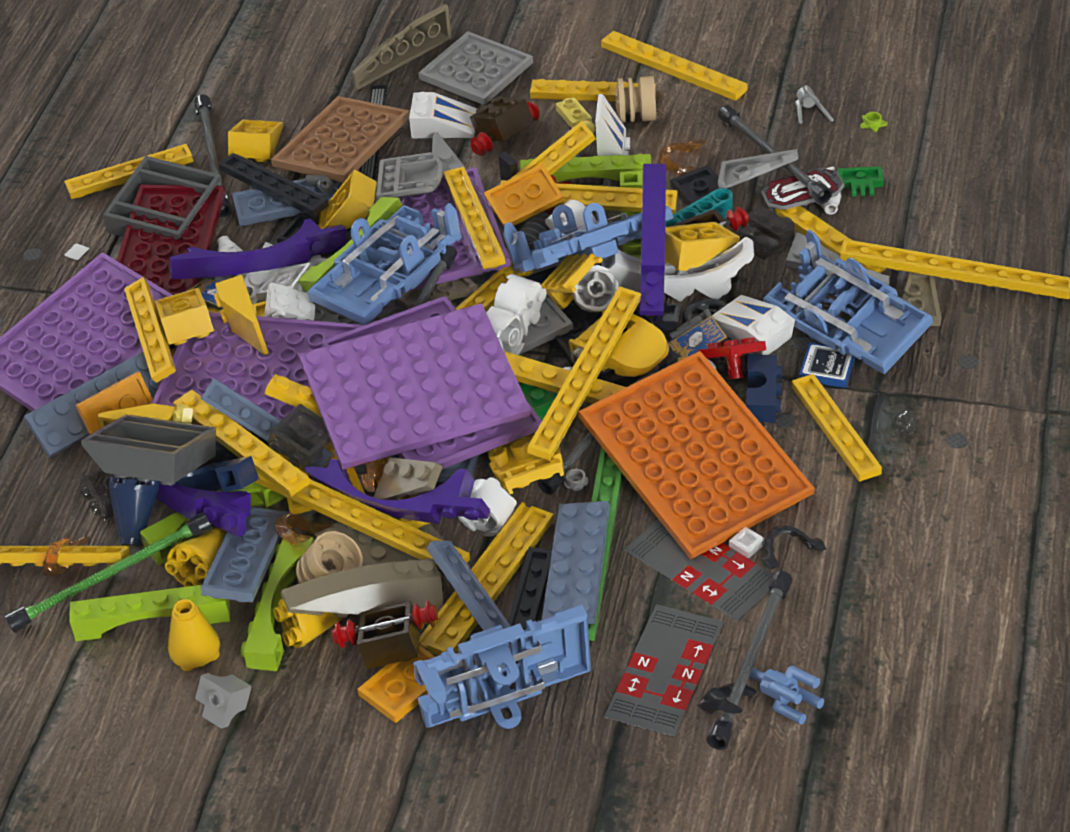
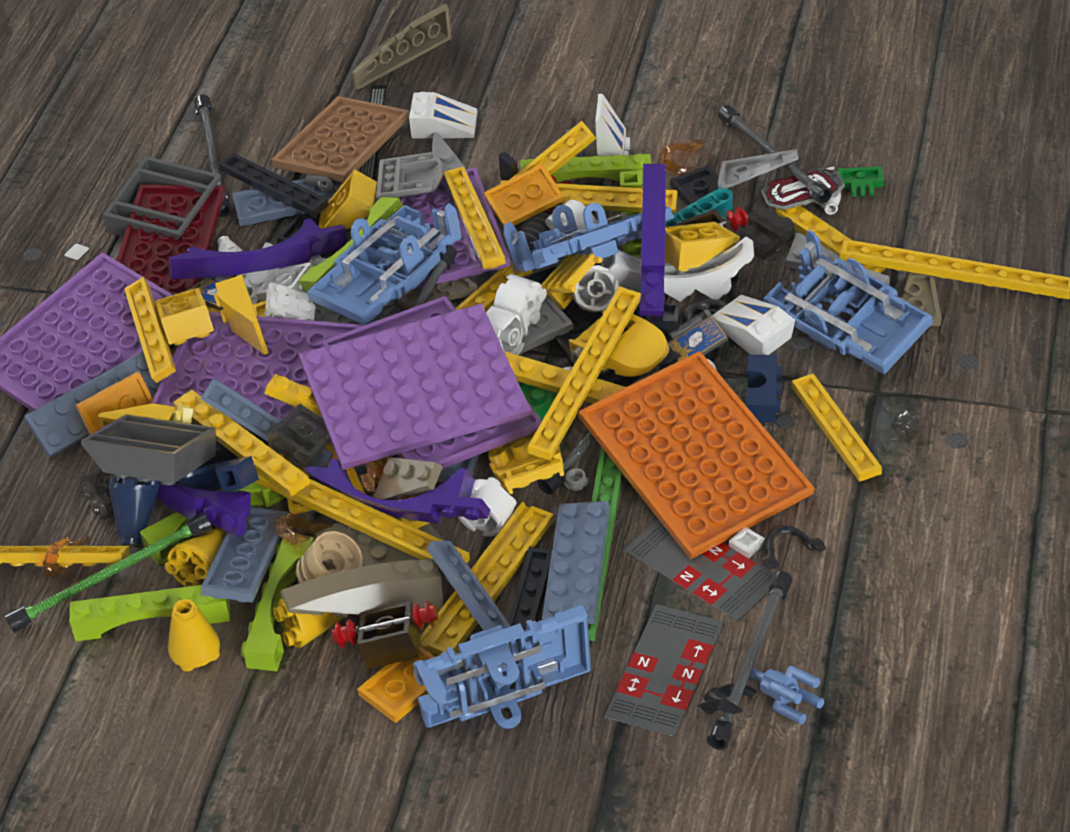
(120, 173): yellow plate -> none
(222, 698): light grey brick -> none
(254, 139): yellow slope -> none
(476, 68): light grey plate -> none
(501, 121): dark brown brick -> none
(574, 113): light yellow plate -> none
(581, 90): yellow plate -> none
(636, 99): tan wheel -> none
(674, 65): yellow plate -> none
(732, 351): red plate -> none
(807, 99): light grey plant -> none
(827, 365): tile -> none
(873, 121): lime plate -> none

